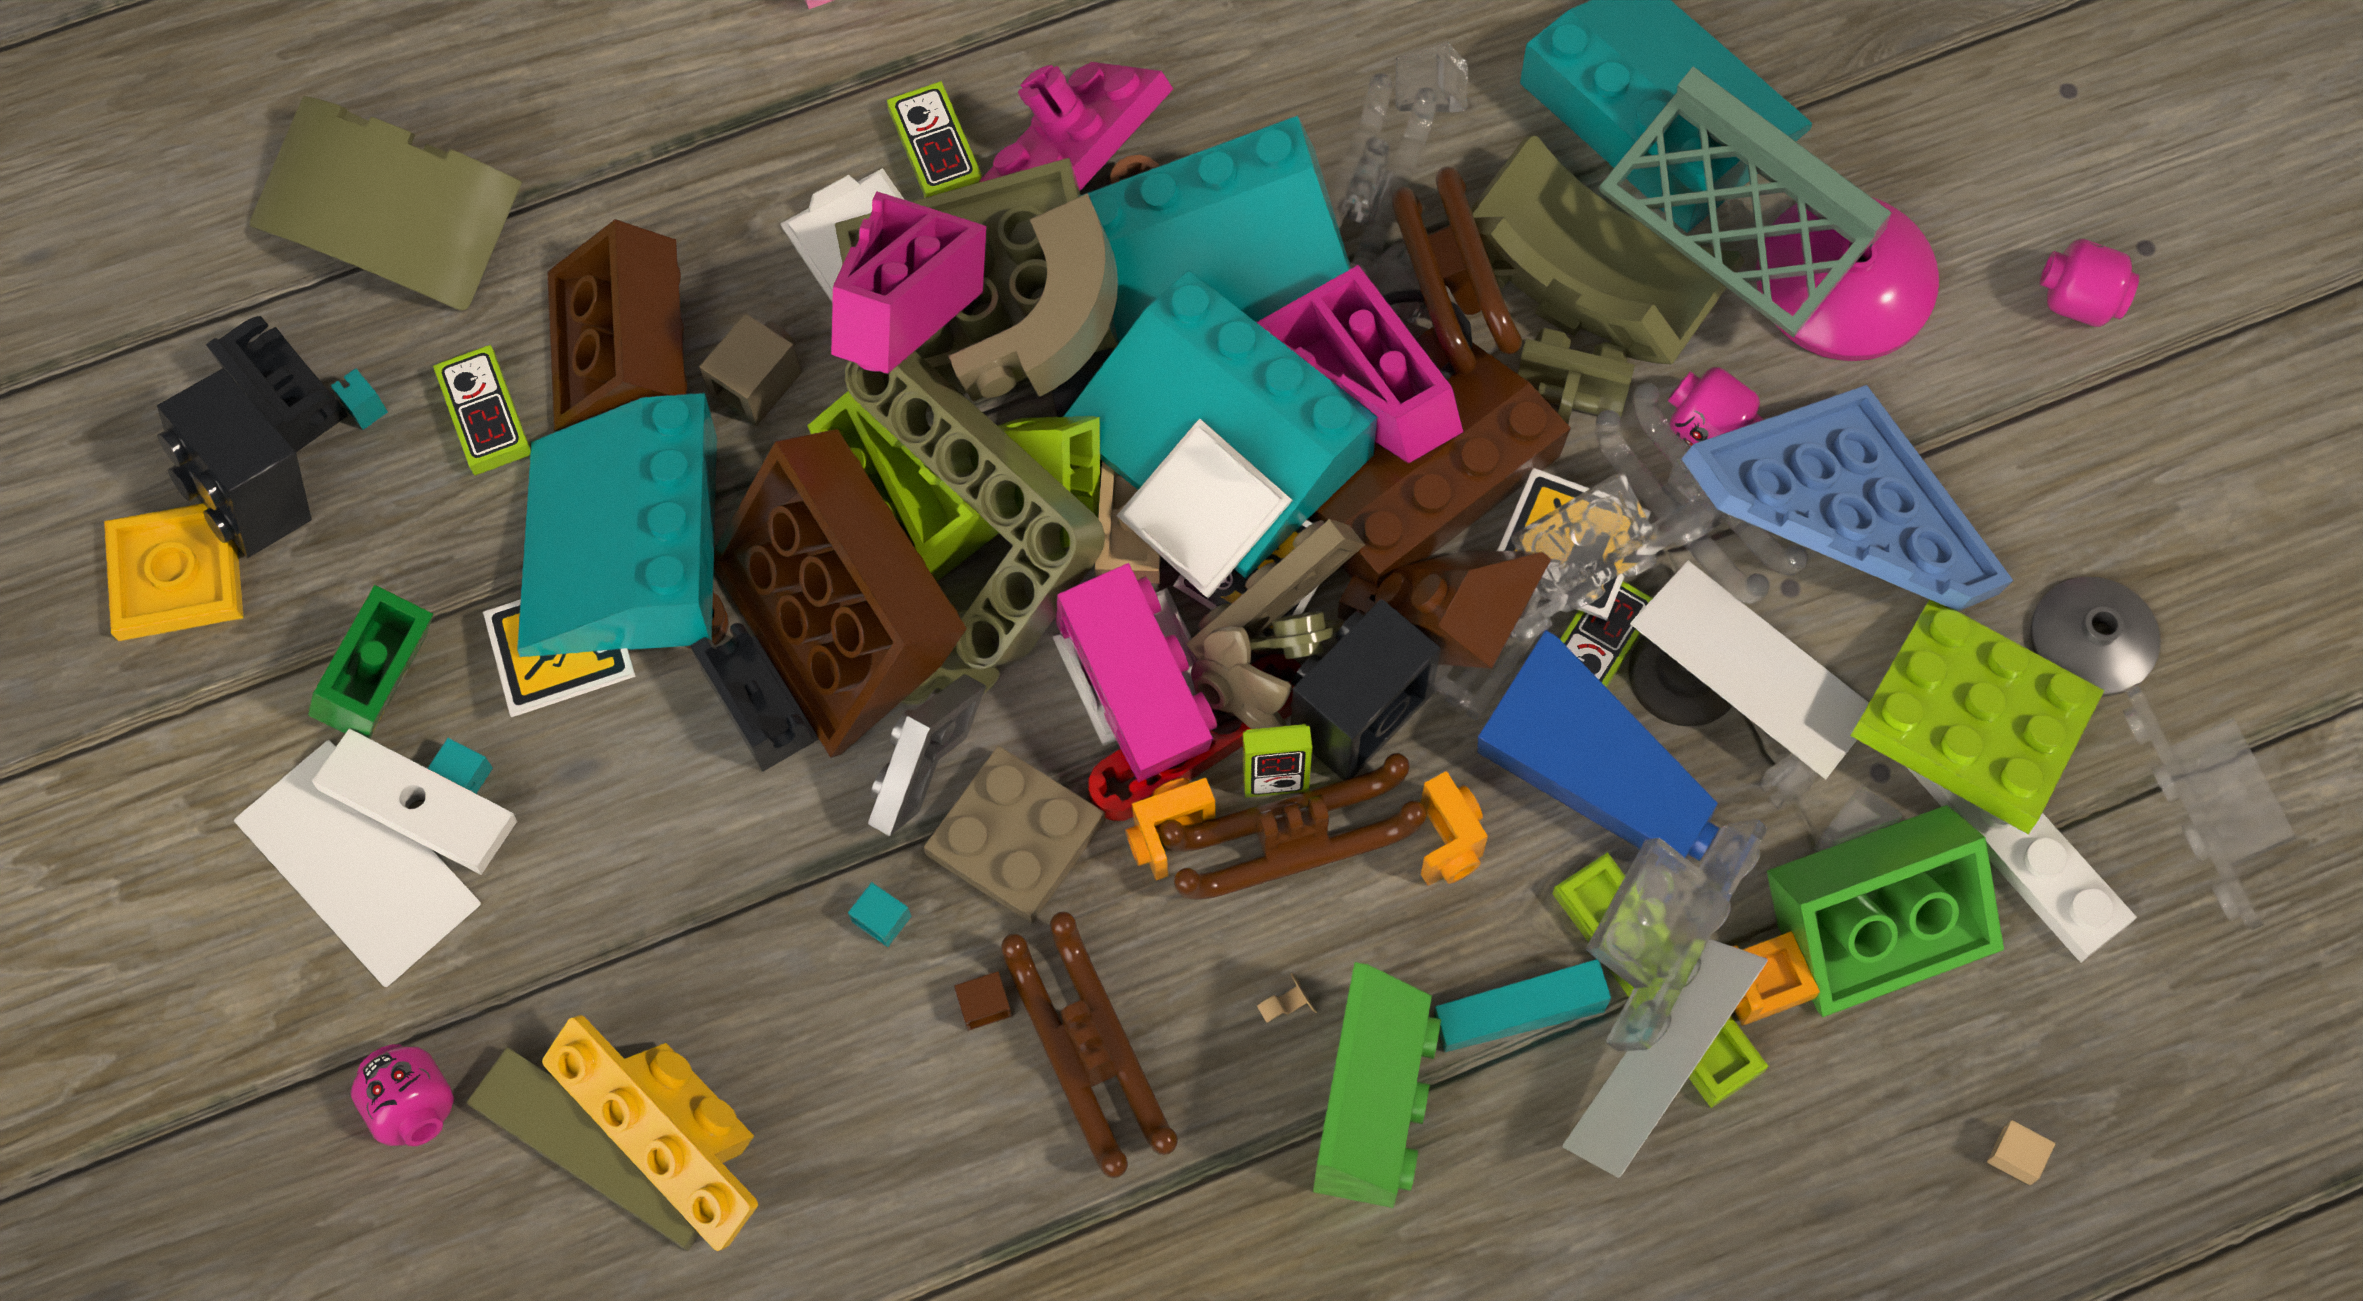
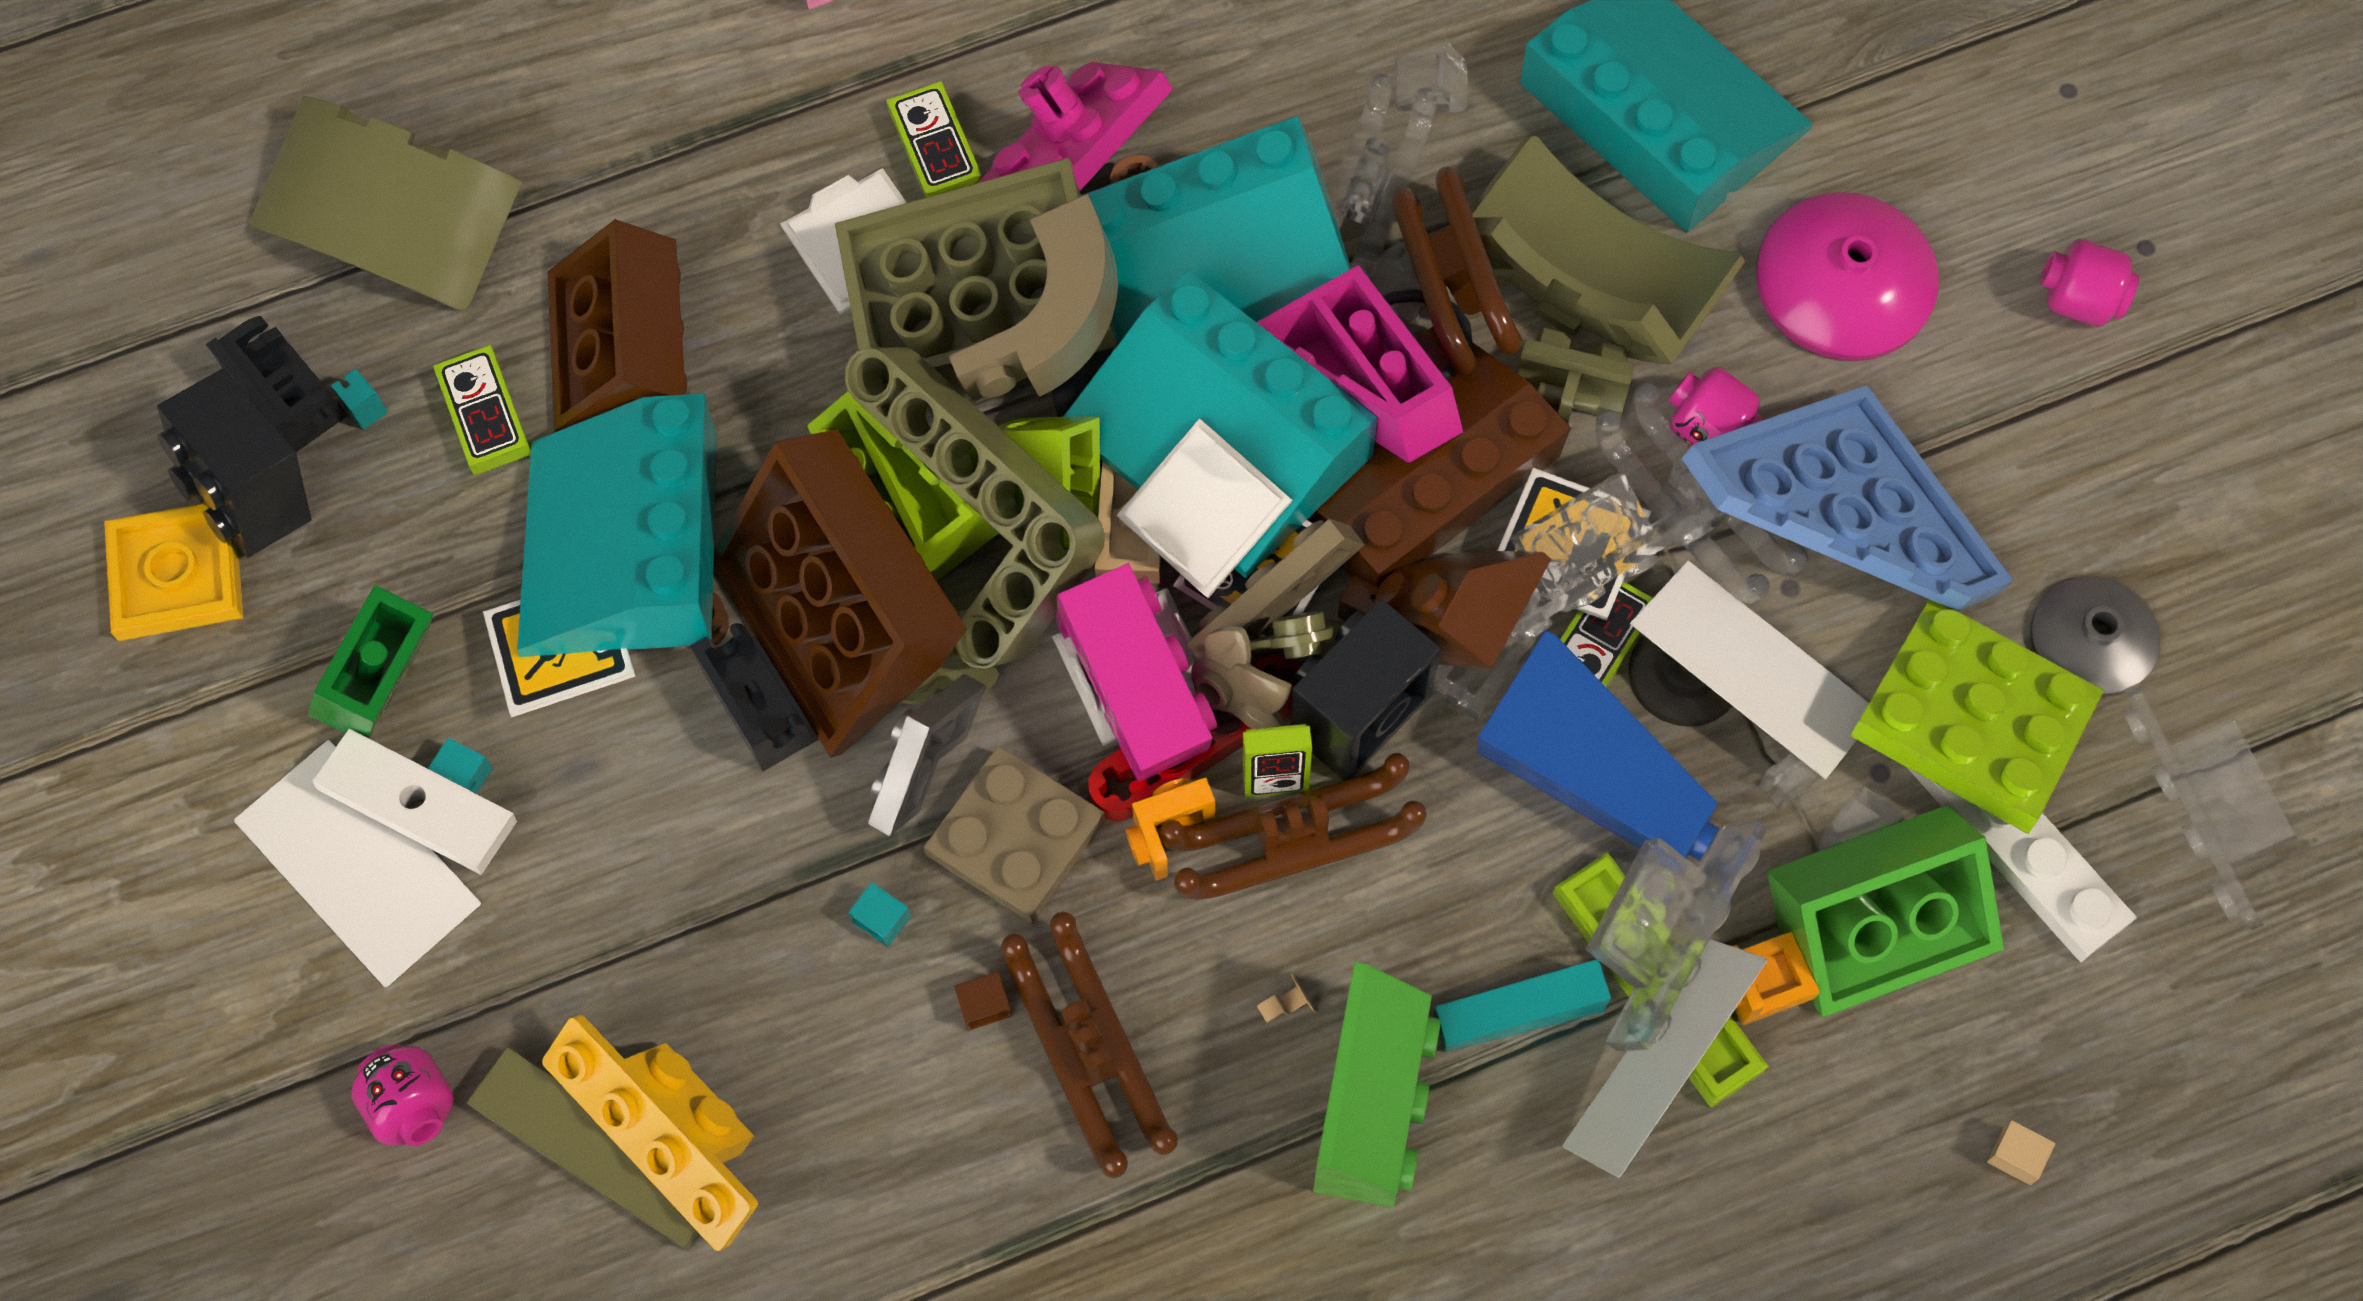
(751, 368): dark tan brick -> none
(903, 281): dark pink wedge -> none
(1456, 819): light orange bracket -> none
(1777, 159): sand green fence -> none

